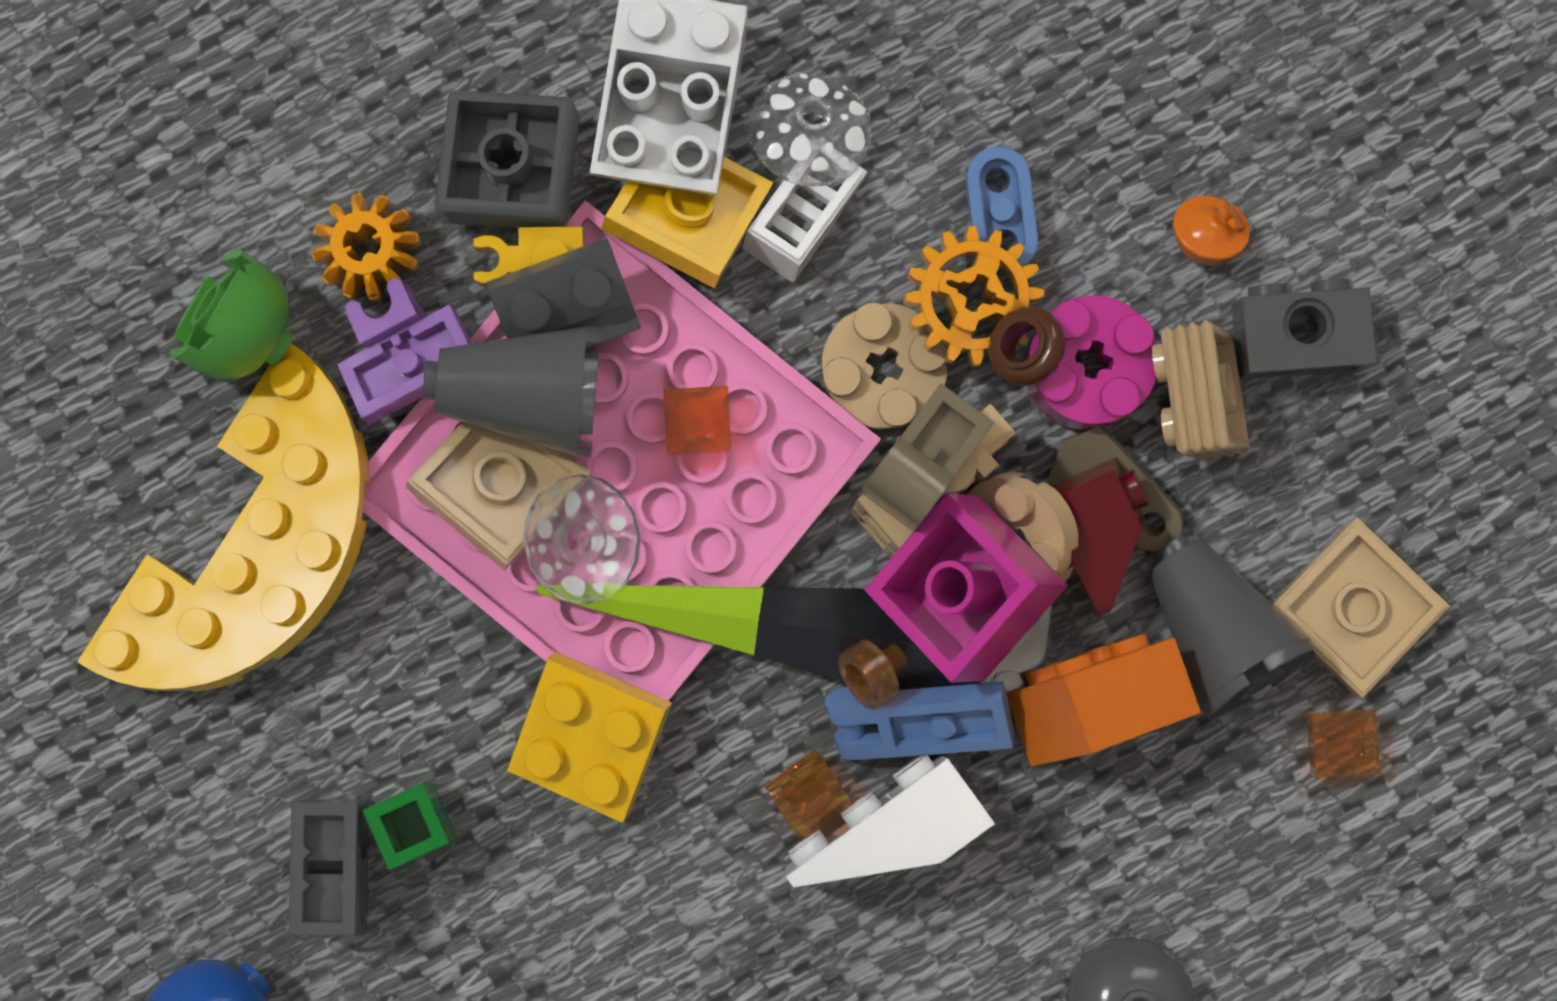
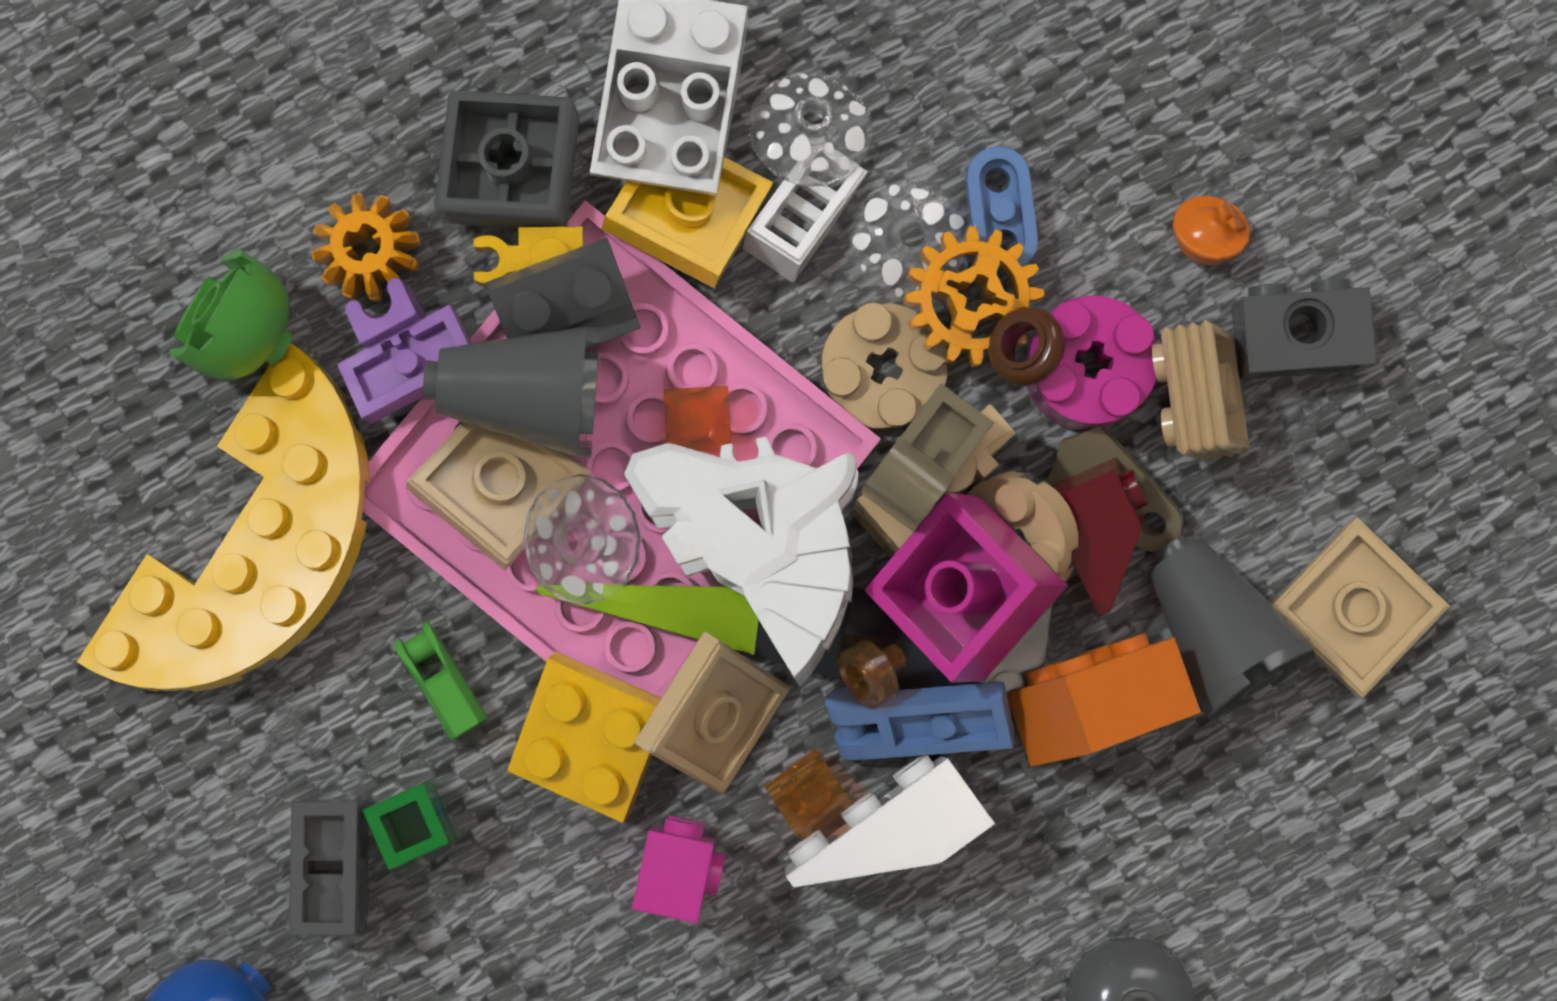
(445, 691): none -> bright green bar
(678, 870): none -> dark pink brick
(712, 714): none -> tan plate
(791, 566): none -> white animal
(877, 226): none -> clear dish
(1343, 743): clear orange plate -> none

